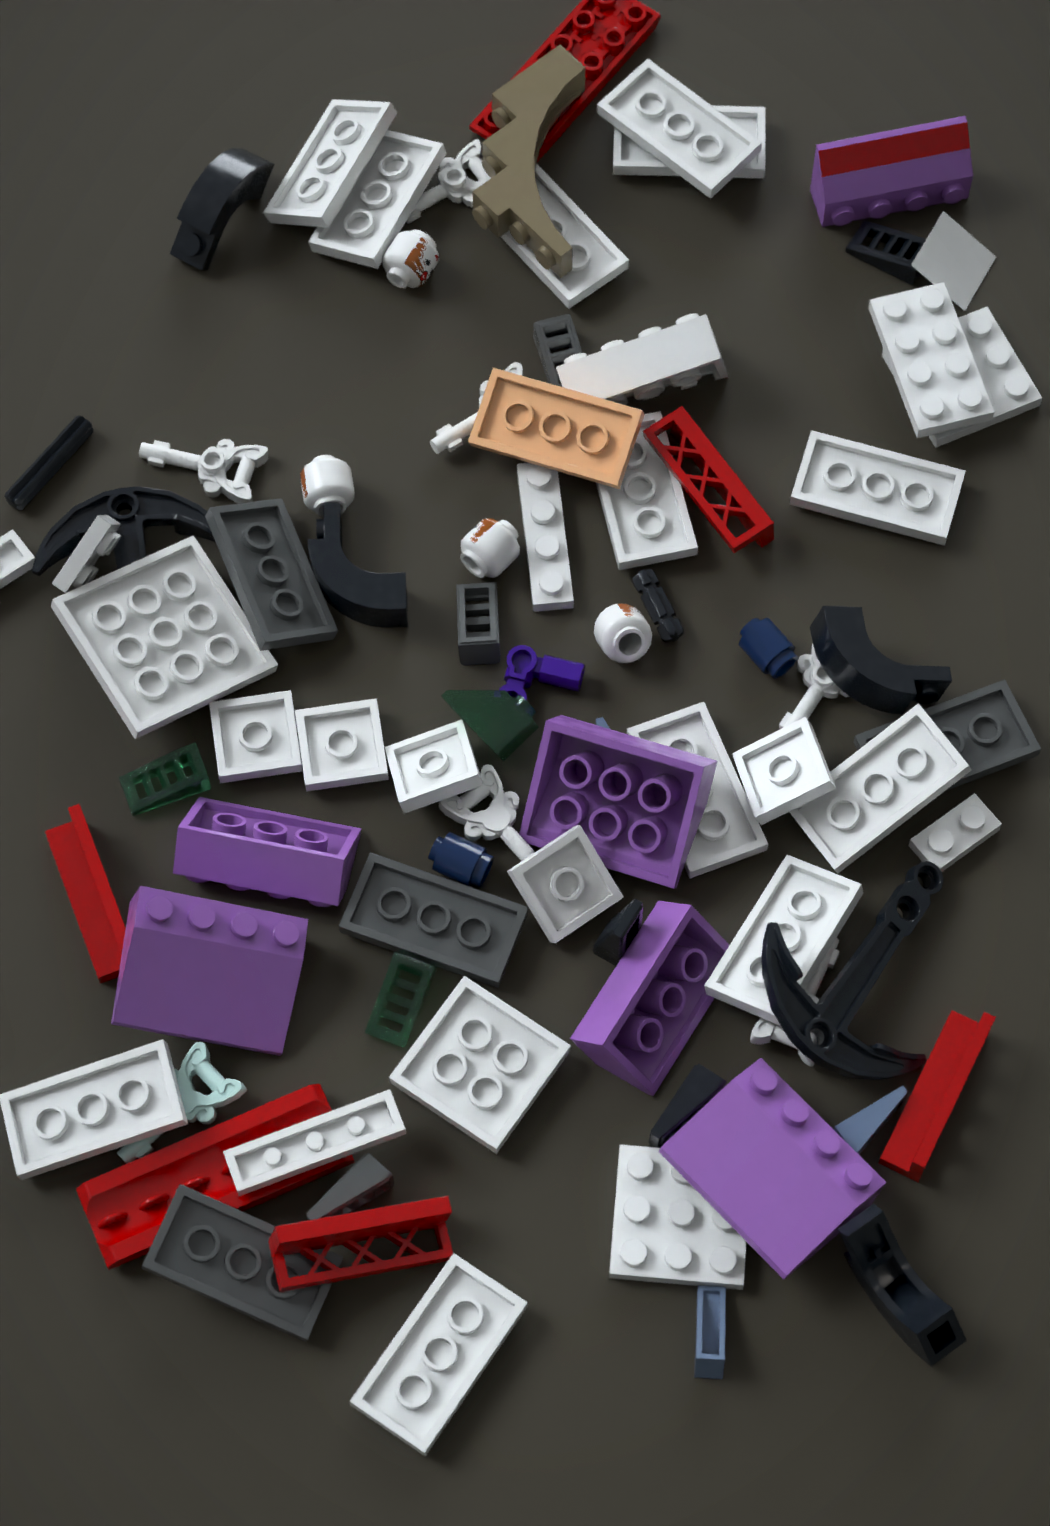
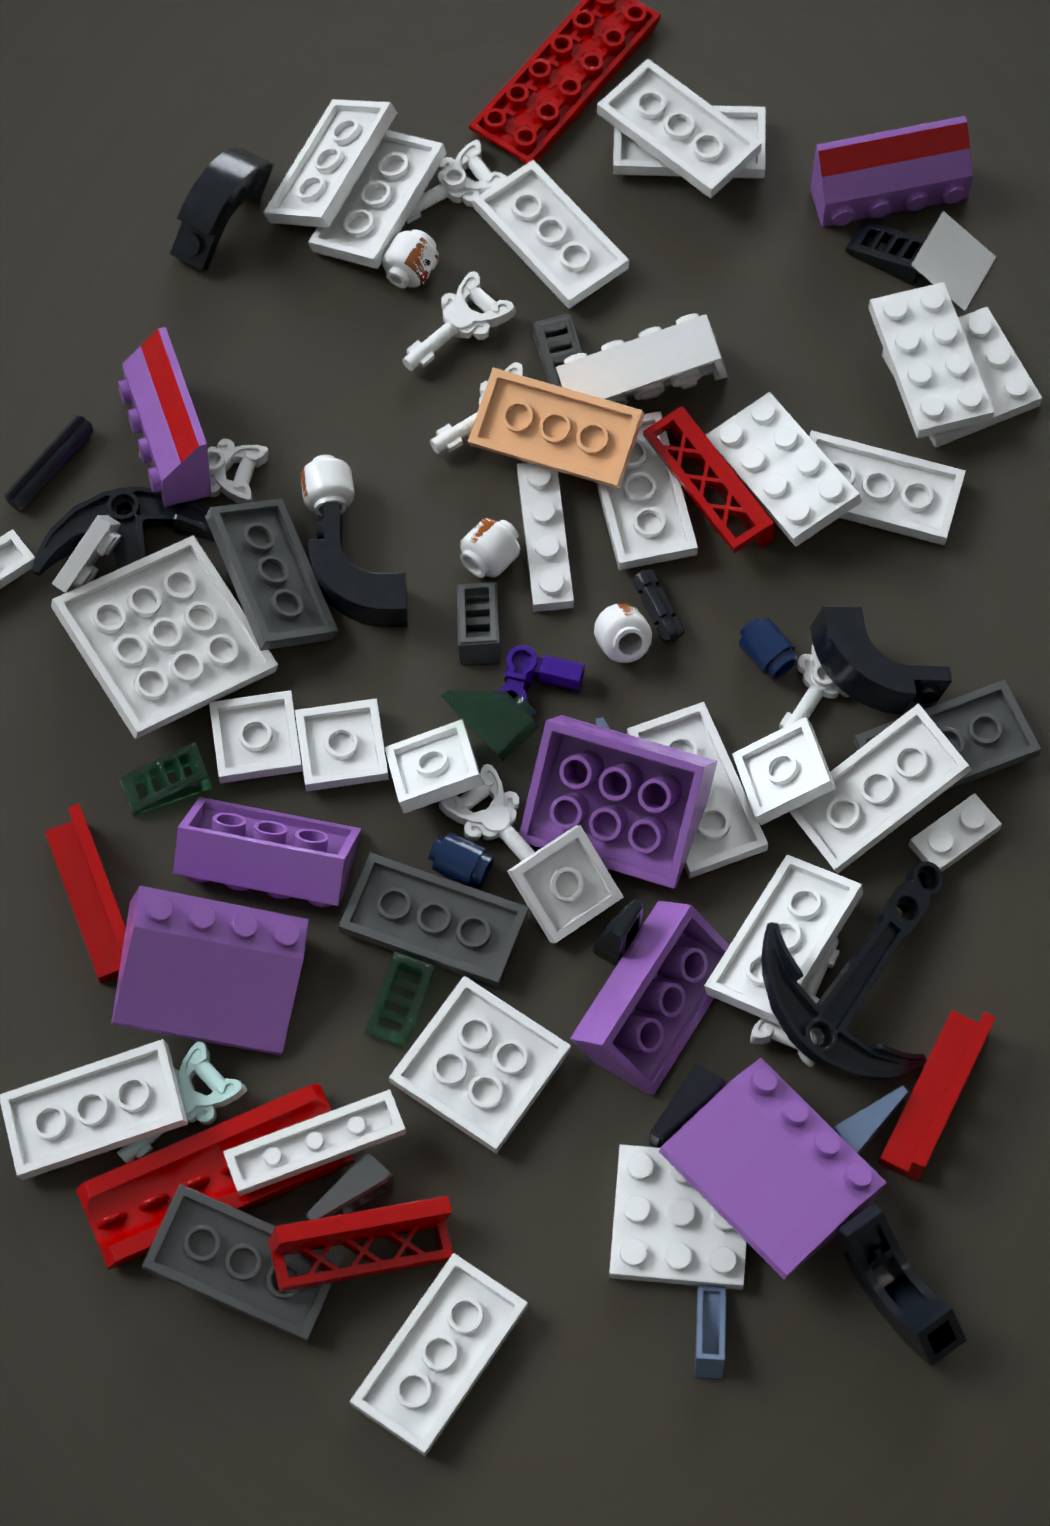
(166, 422): none -> medium lavender slope
(461, 320): none -> white piece
(525, 113): dark tan arch -> none
(784, 469): none -> white plate

